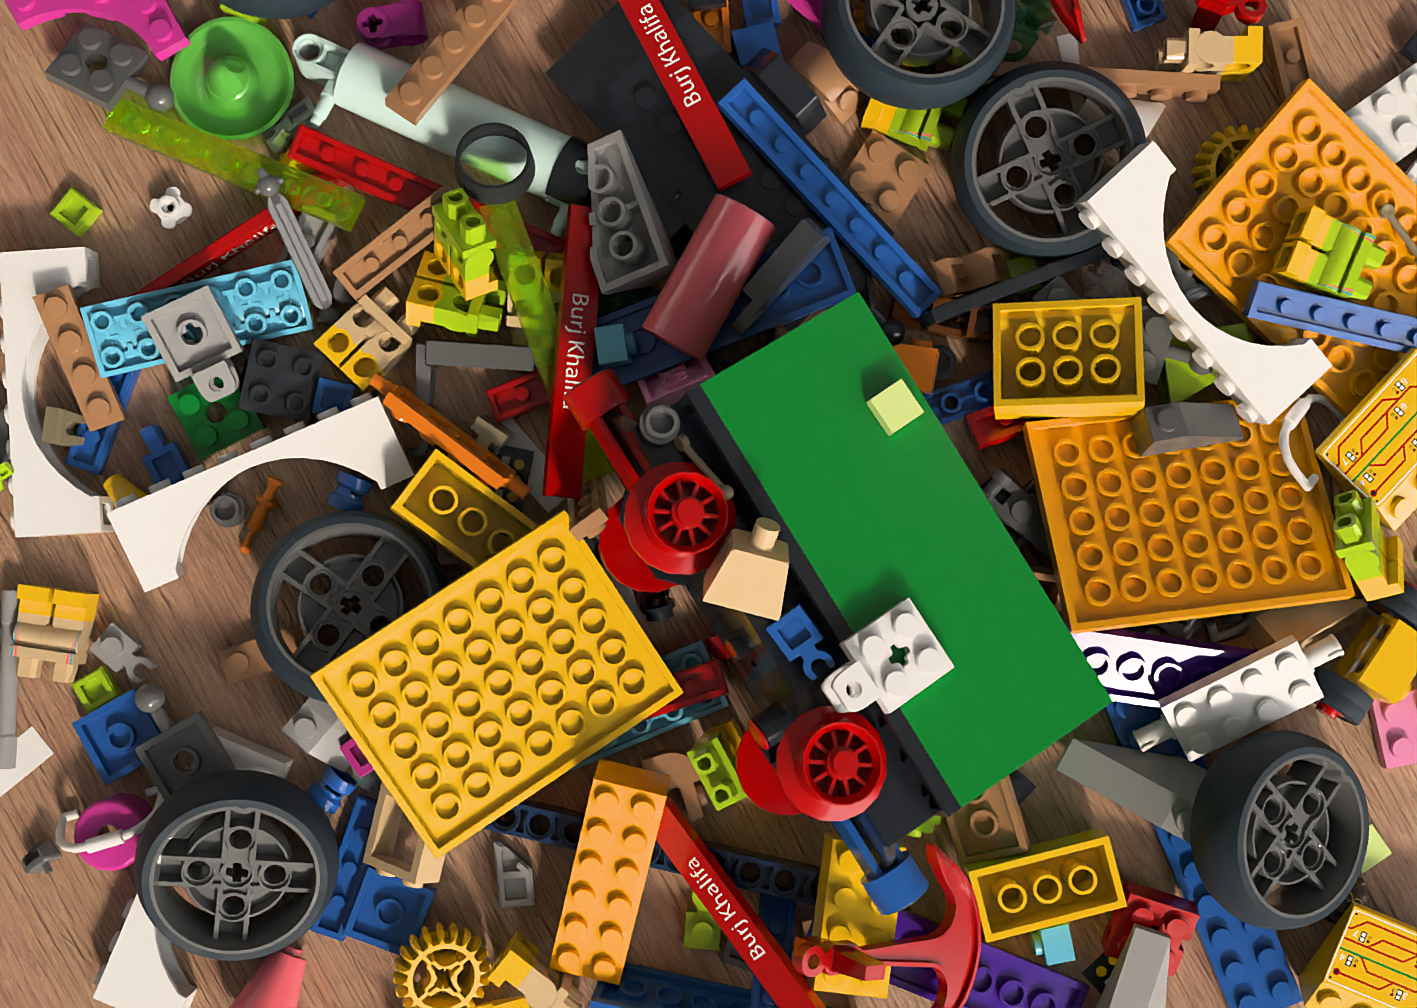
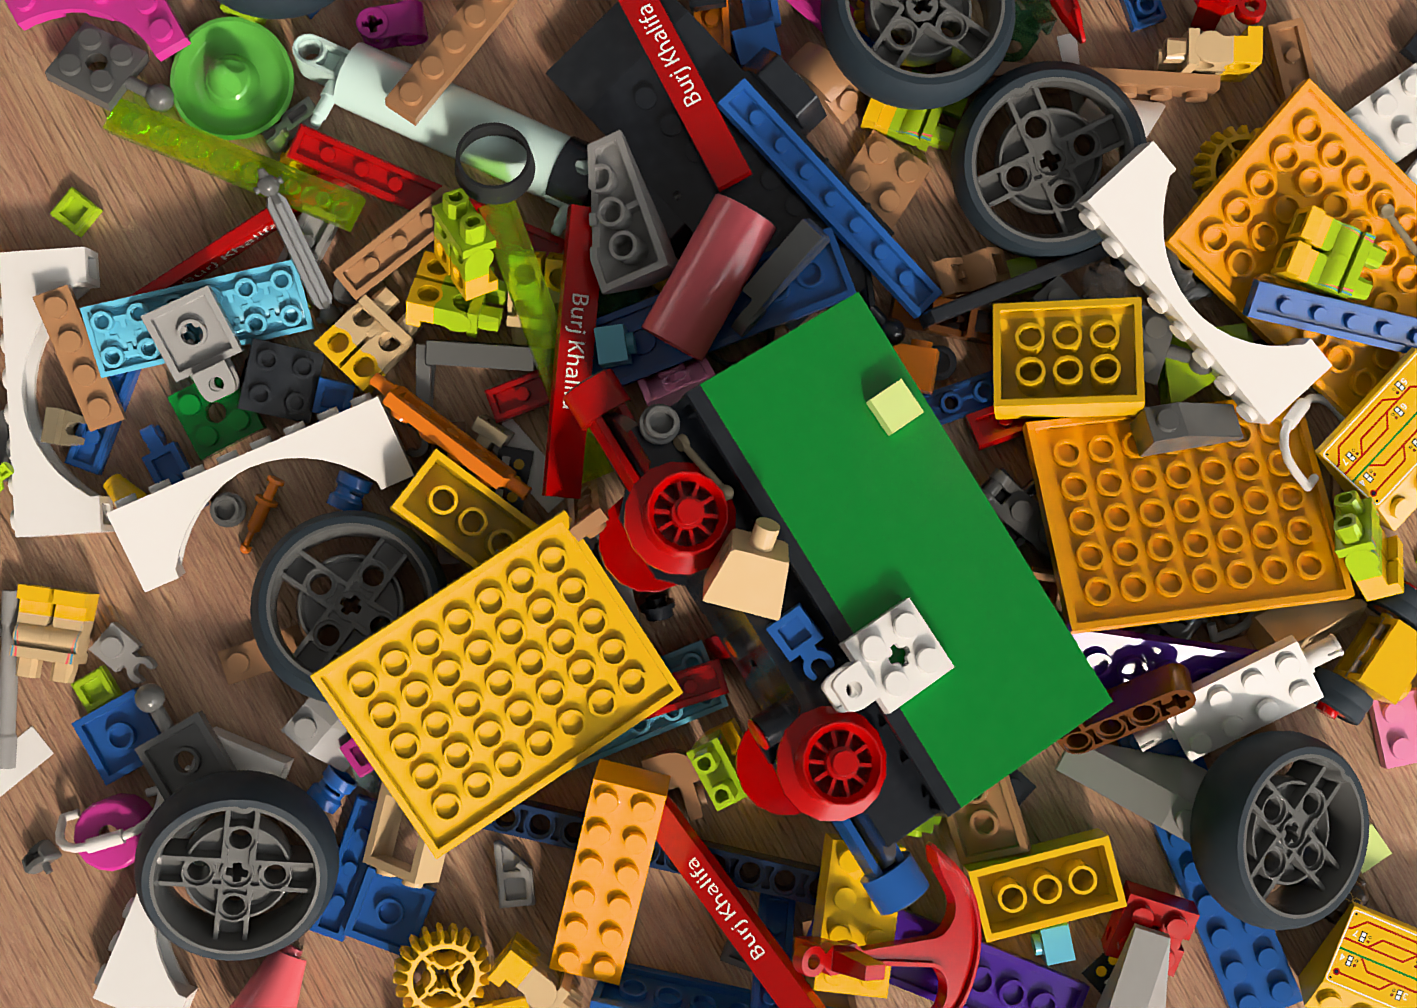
(181, 210): white plate -> none
(701, 928): lime plate -> none
(1134, 707): none -> reddish brown beam

